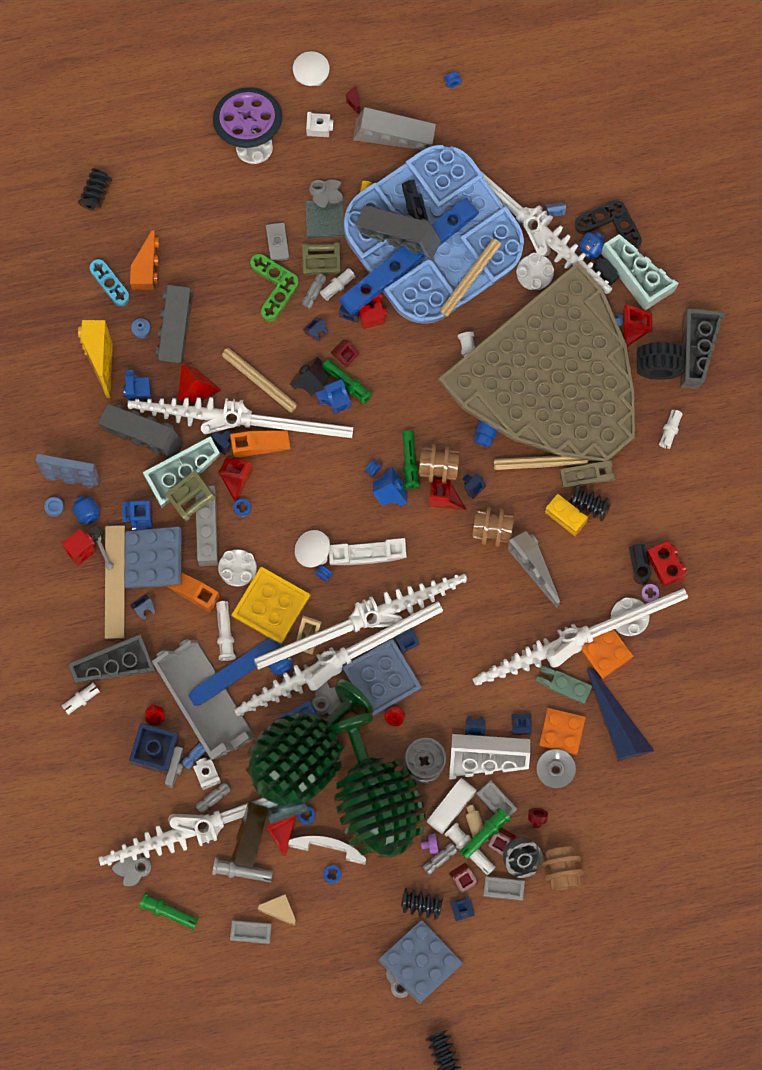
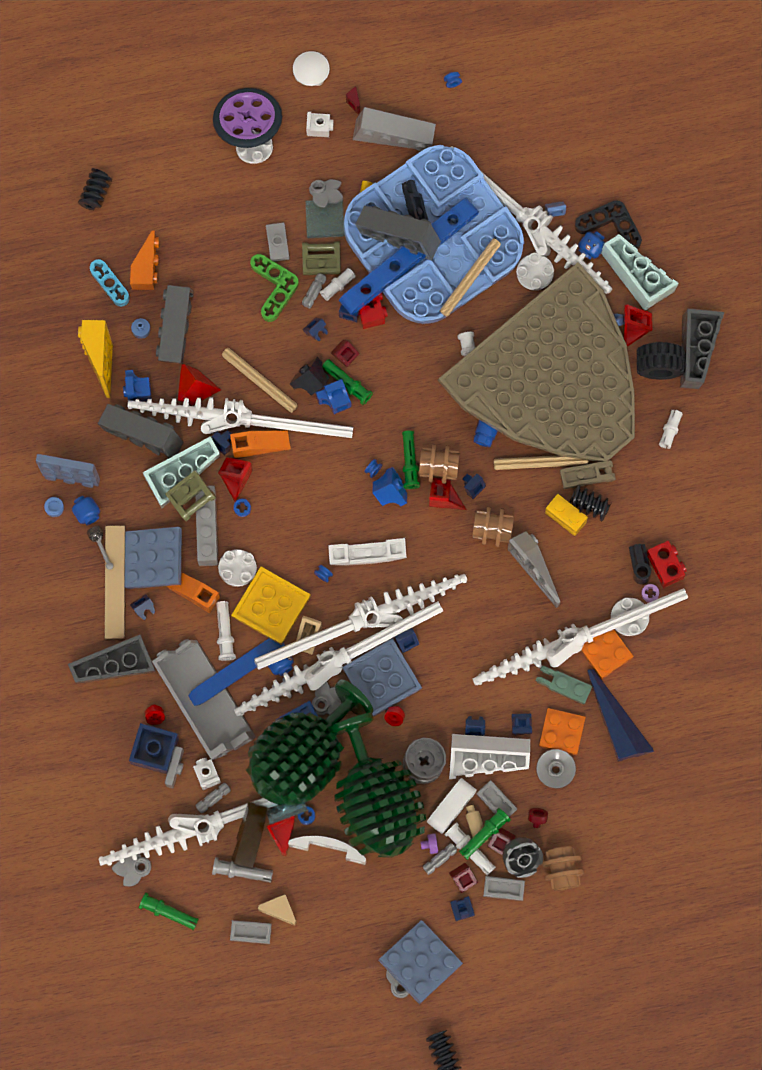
(79, 547): red brick -> none
(80, 698): white pin -> none
(138, 513): blue brick -> none
(193, 756): medium blue axle -> none
(312, 548): white dish -> none
(338, 875): blue bush -> none
(422, 904): black piece -> none
(607, 270): black brick -> none

